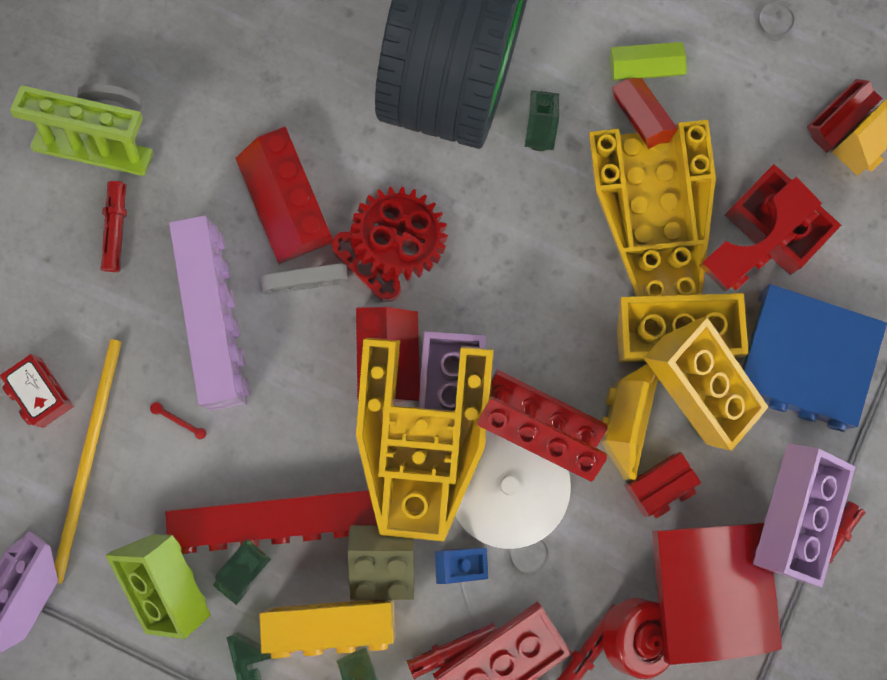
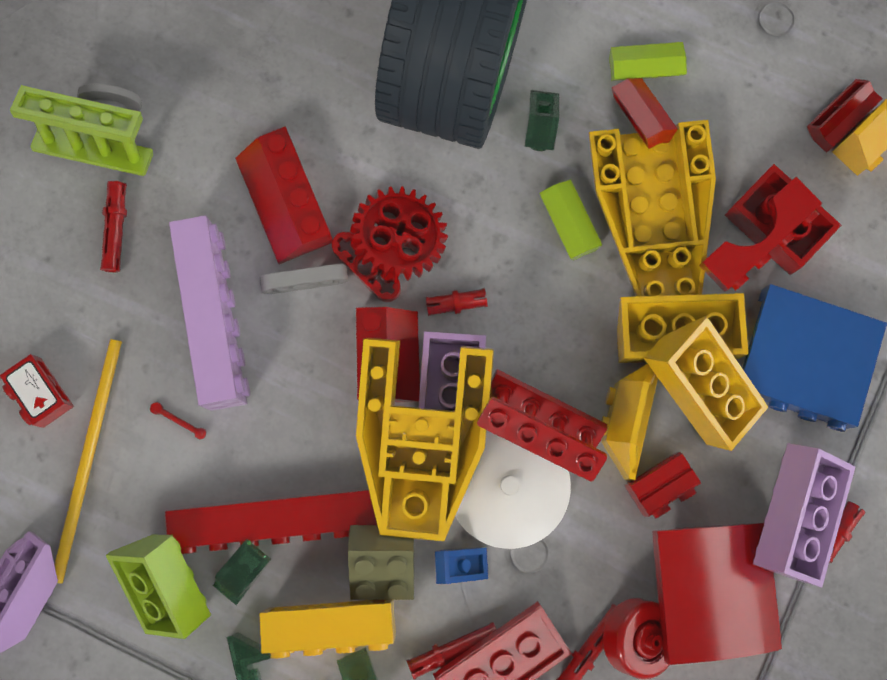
(456, 302): none -> red pin
(571, 219): none -> lime piece

